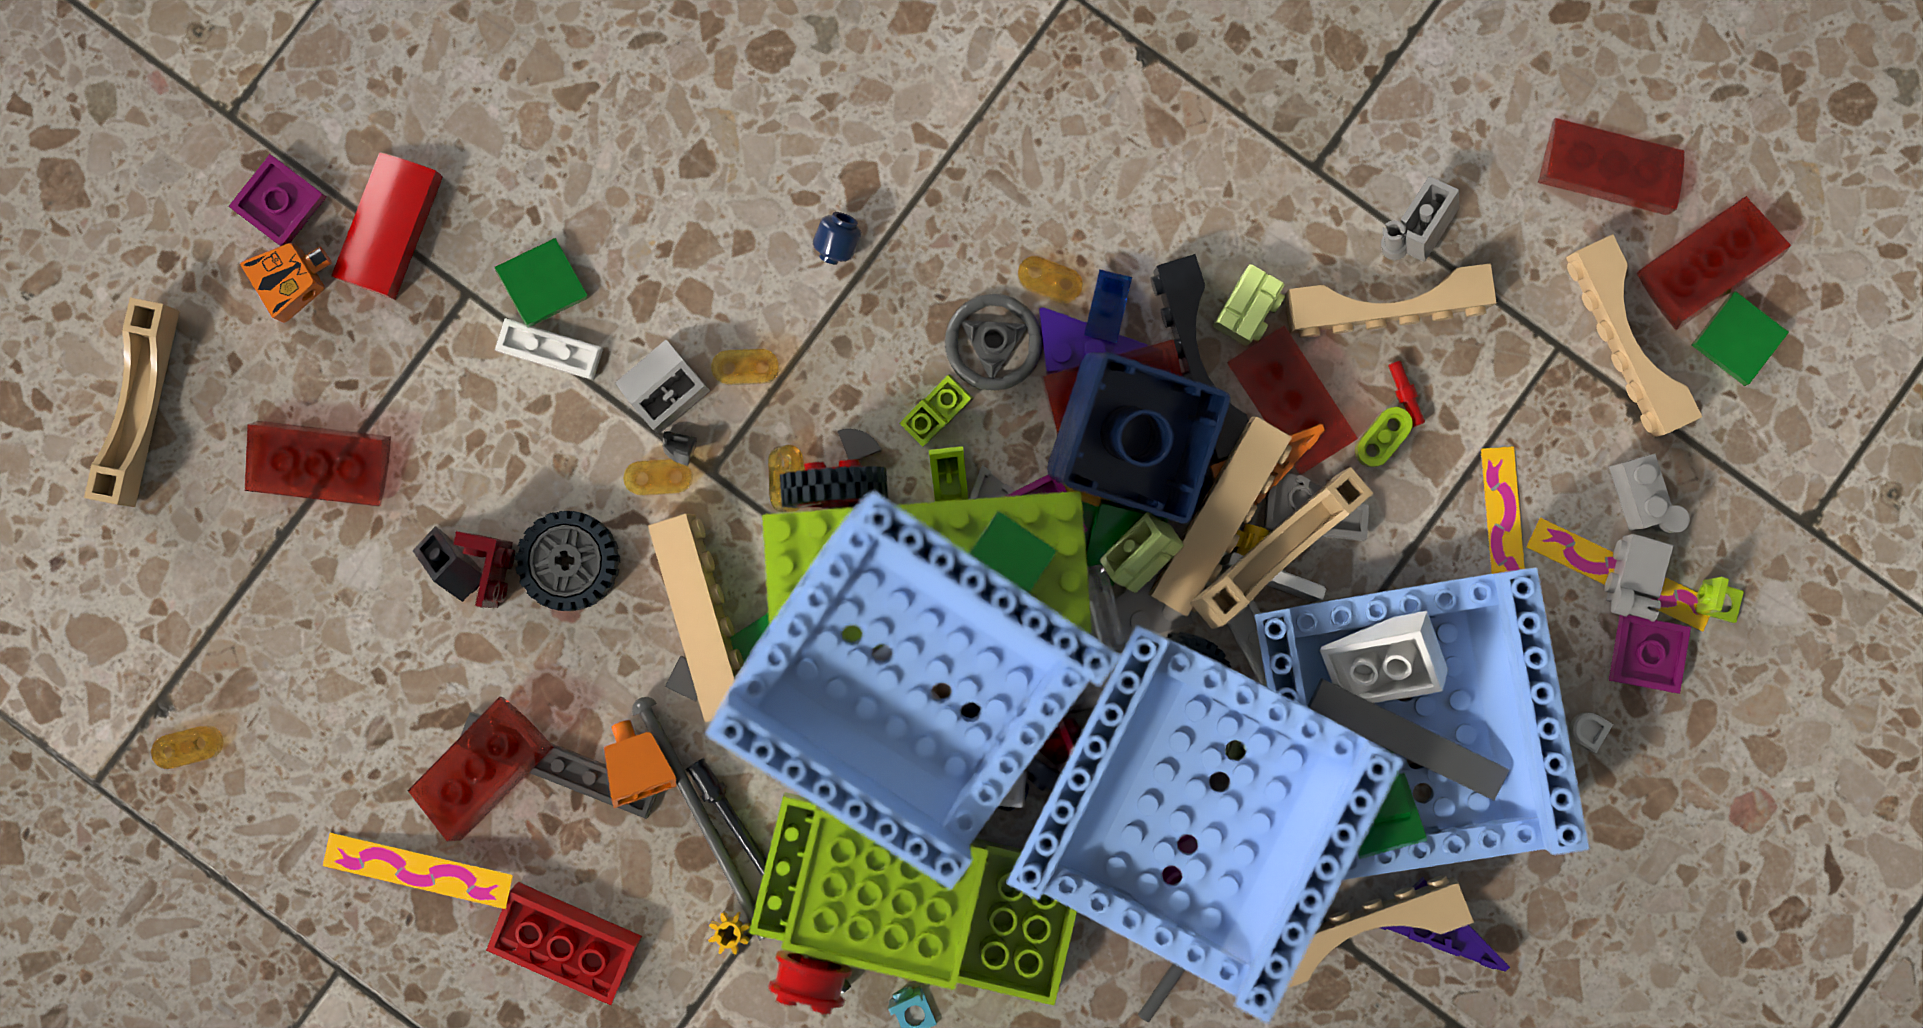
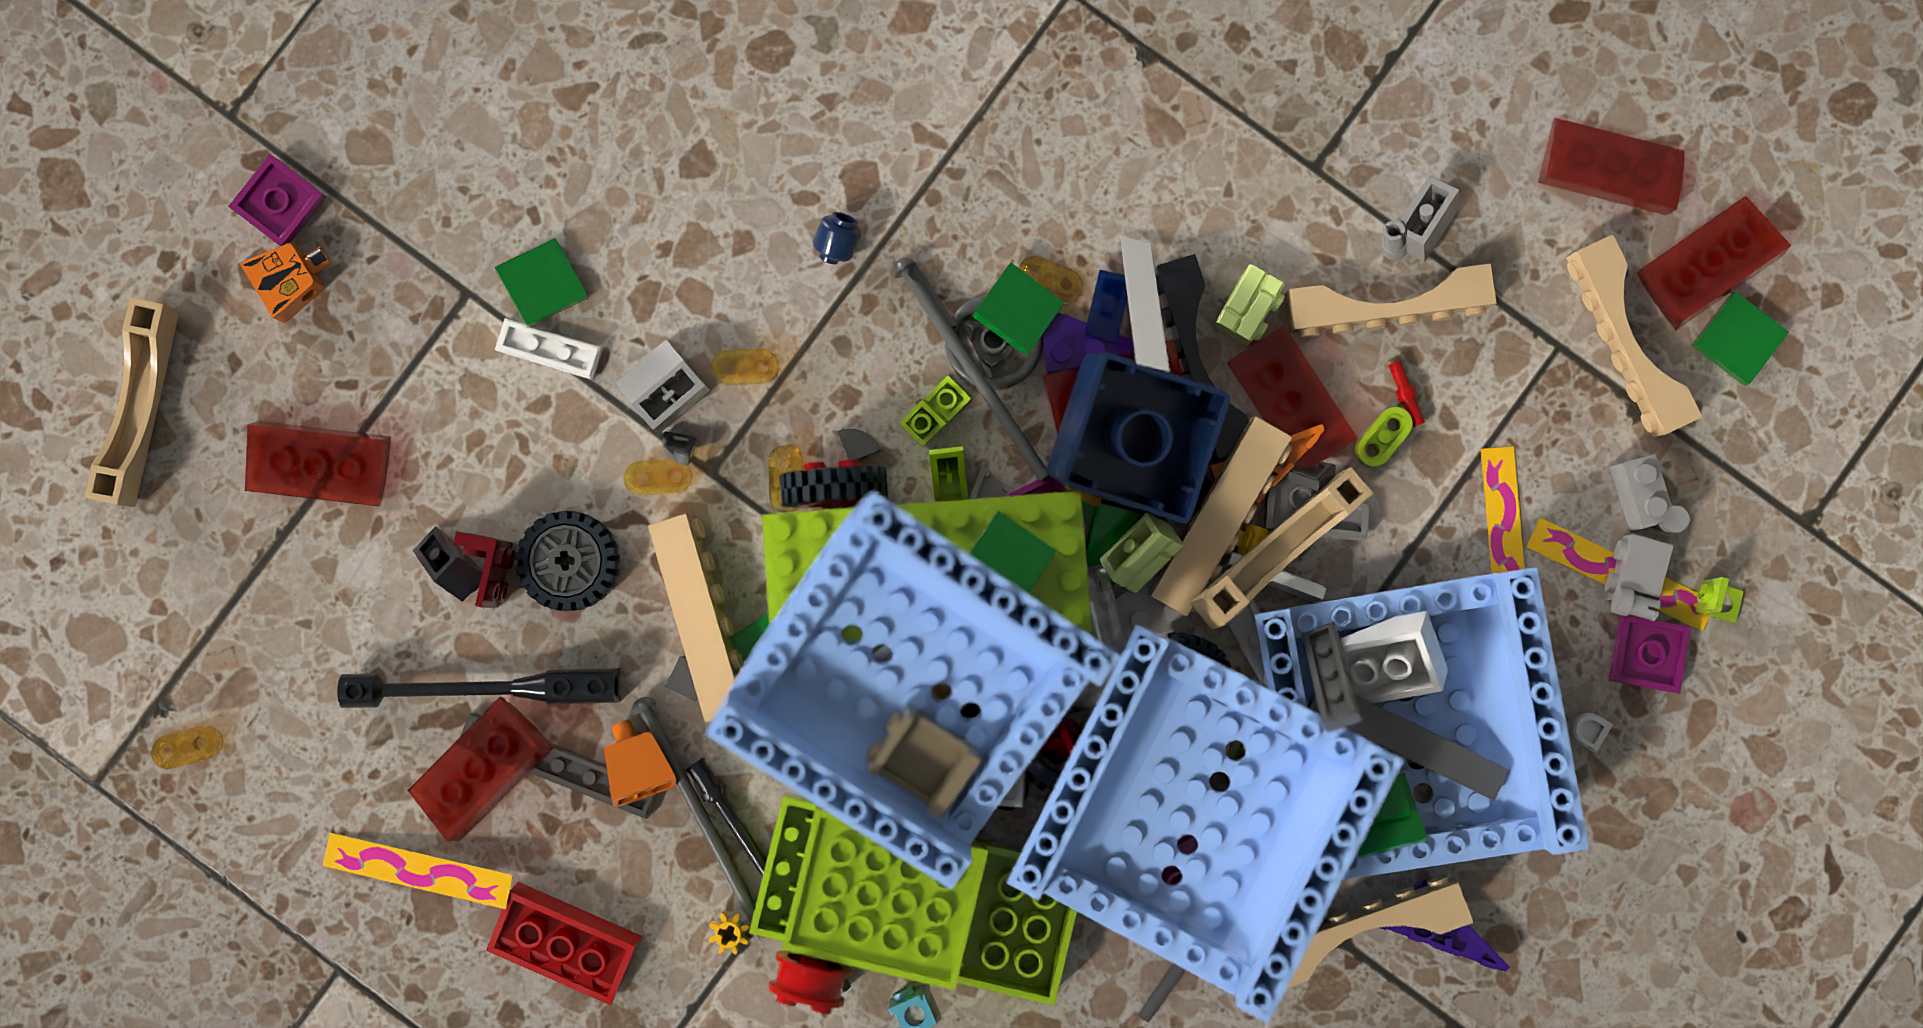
(387, 225): red slope -> none
(552, 687): none -> black bar
(923, 759): none -> dark tan panel
(943, 321): none -> dark grey bar
(1018, 309): none -> green tile
(1144, 304): none -> white sticker
(1312, 477): none -> dark grey tile
(1331, 678): none -> dark grey tile

